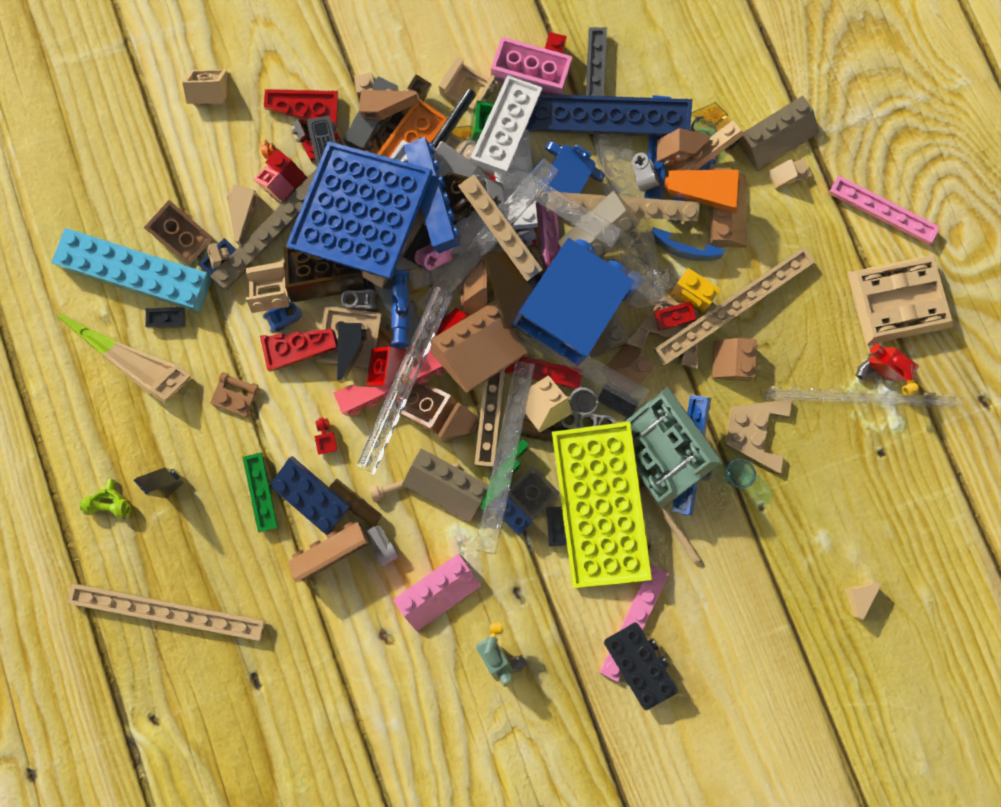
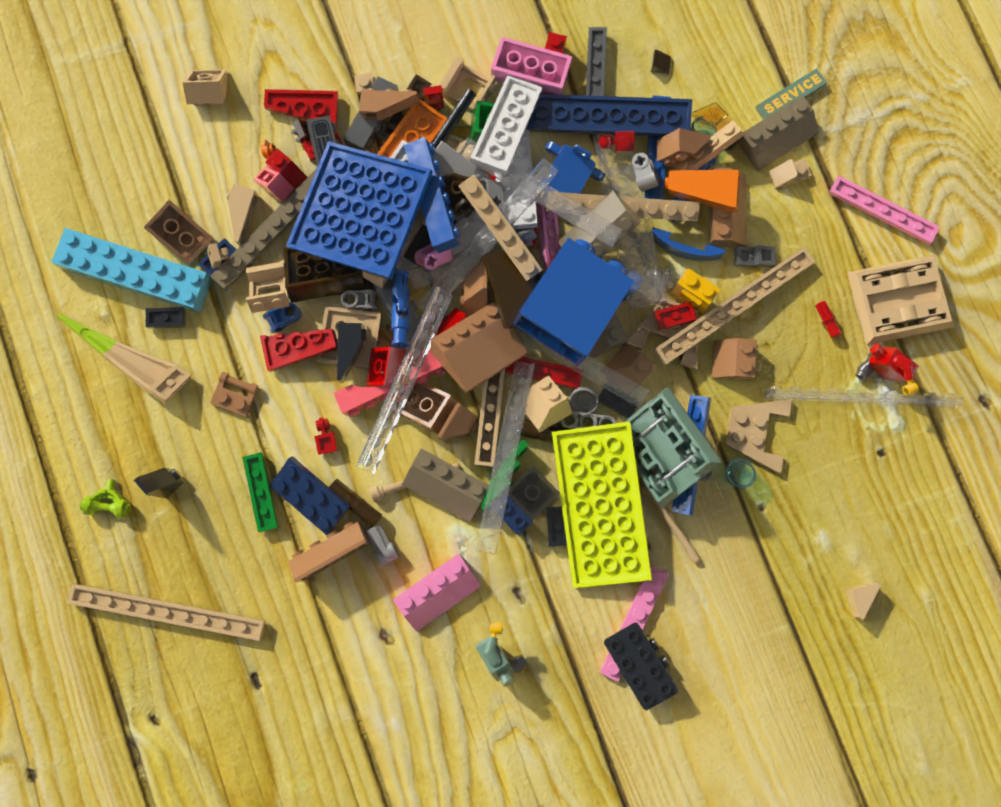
(434, 97): none -> red plate
(623, 141): none -> red plate
(660, 62): none -> dark brown slope
(754, 257): none -> dark grey slope
(802, 87): none -> sand green tile
(828, 319): none -> red axle

